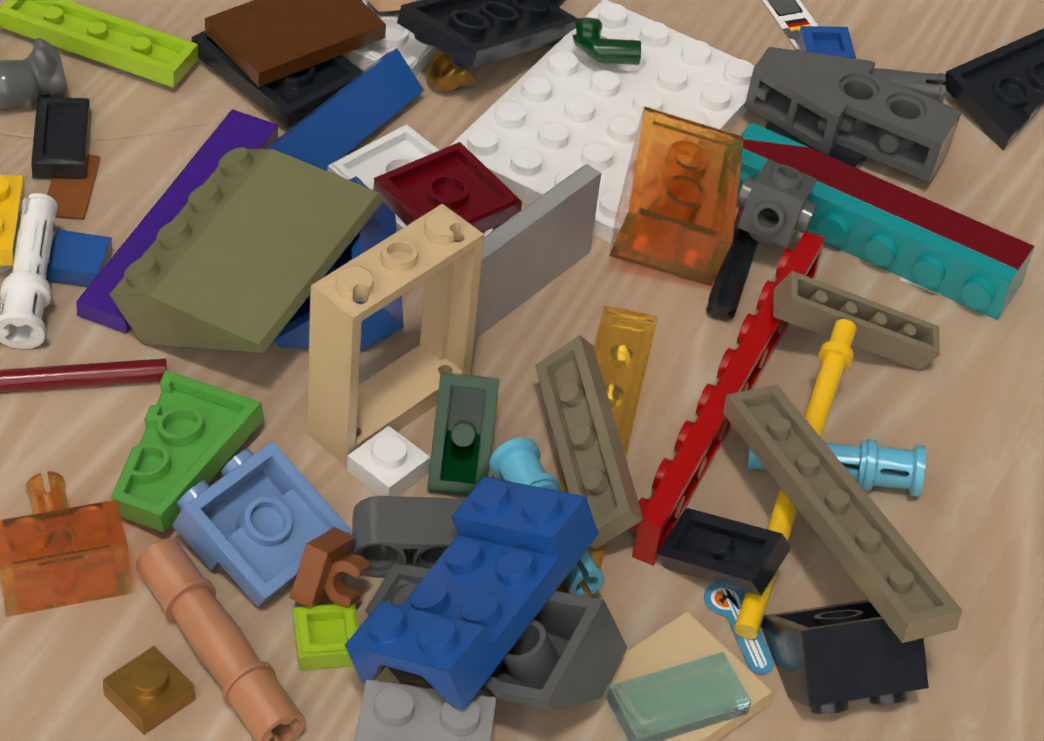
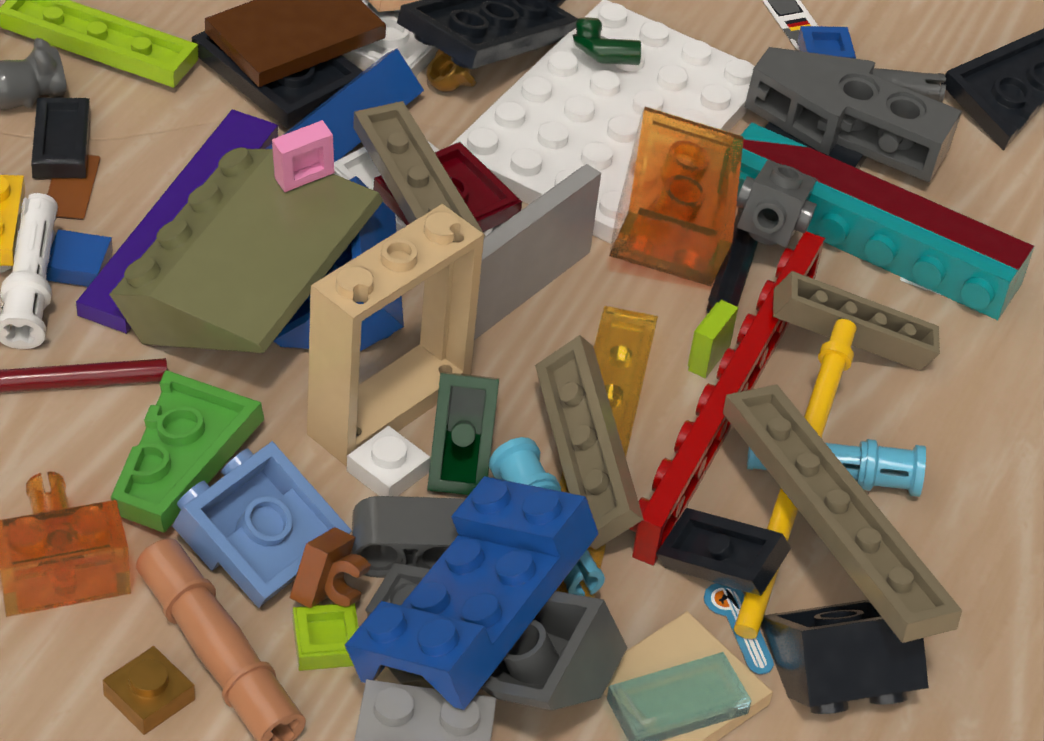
(303, 156): none -> bright pink tile
(408, 162): none -> dark tan plate
(712, 338): none -> lime tile

